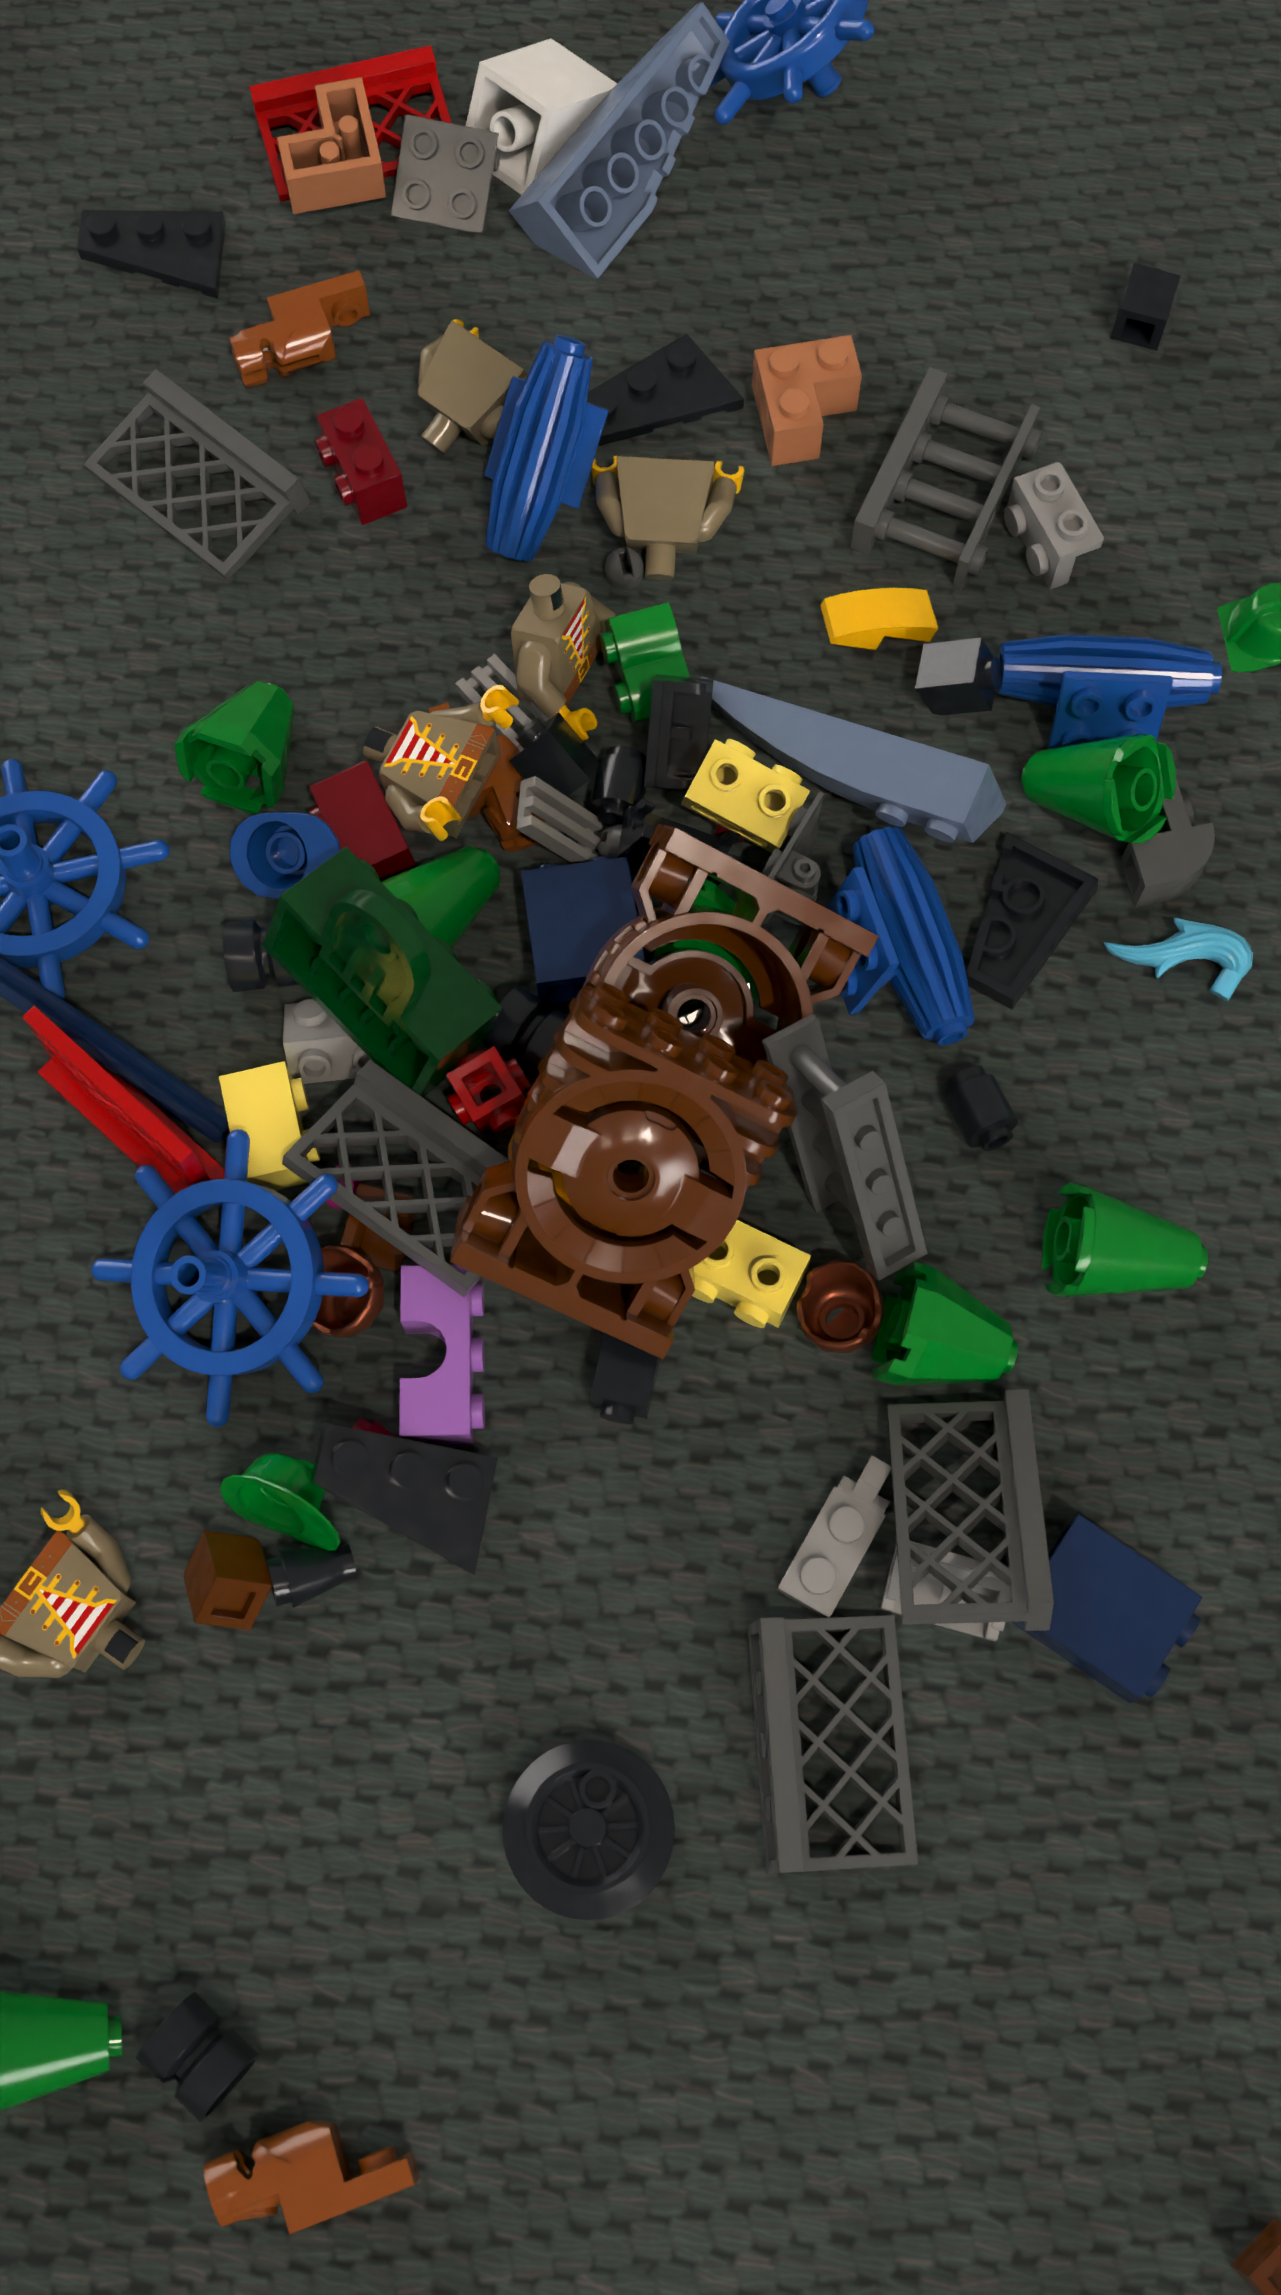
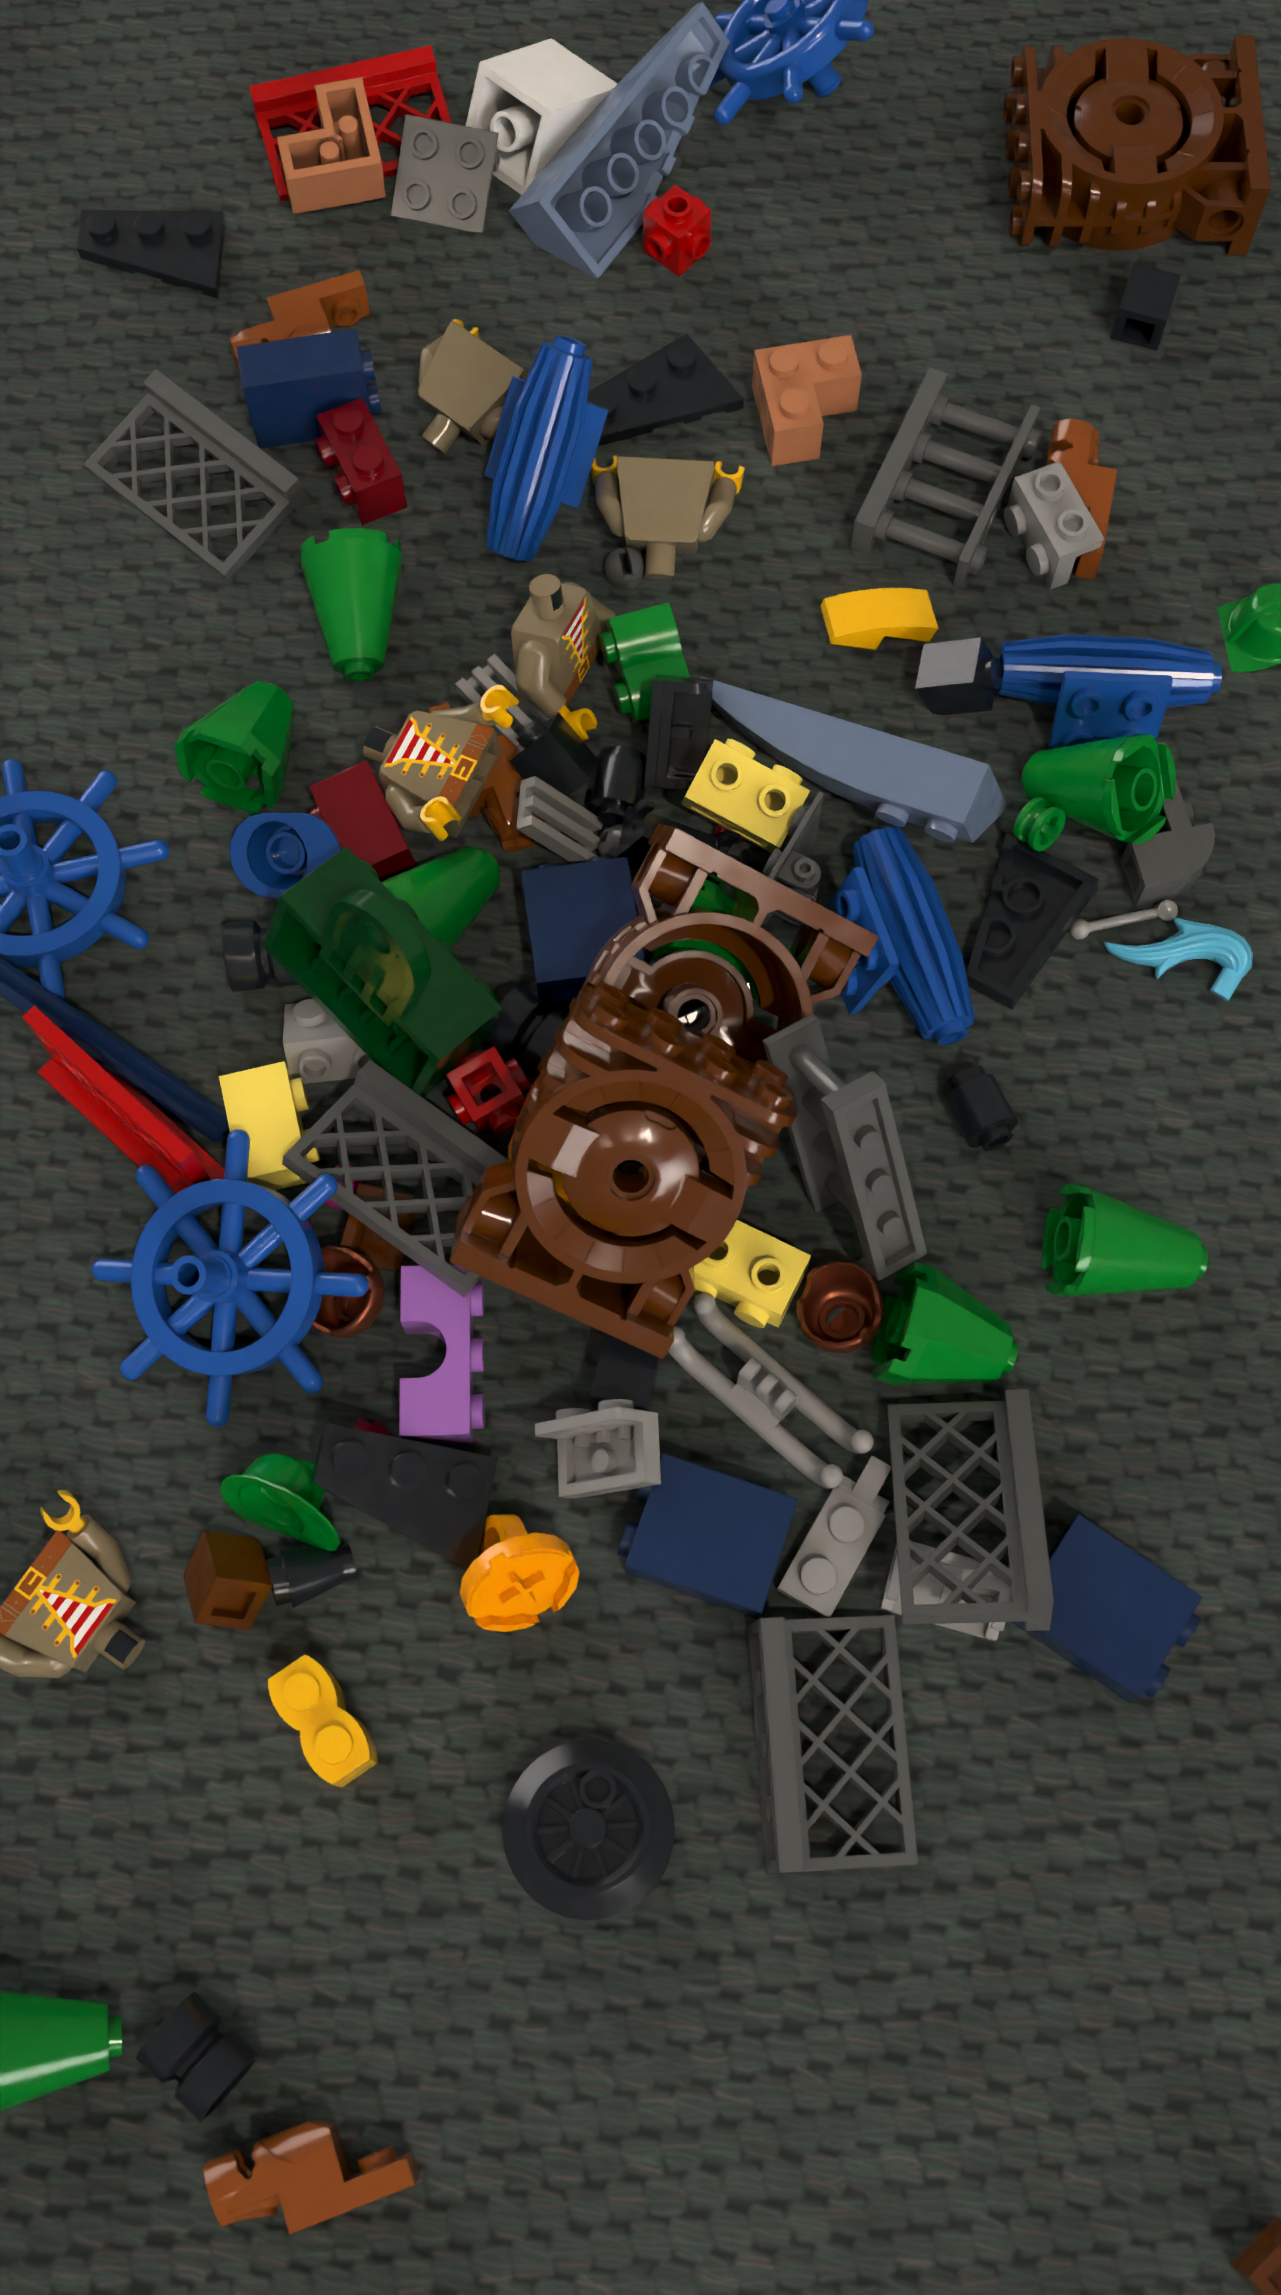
(300, 378): none -> dark blue brick
(330, 1737): none -> yellow brick
(354, 596): none -> green cone
(517, 1576): none -> light orange tile
(604, 1448): none -> light grey bracket
(676, 230): none -> red brick
(708, 1536): none -> dark blue brick
(766, 1395): none -> light grey piece
(1039, 823): none -> green bush
(1076, 448): none -> dark orange plate
(1128, 116): none -> reddish brown brick
(1164, 910): none -> light grey hinge

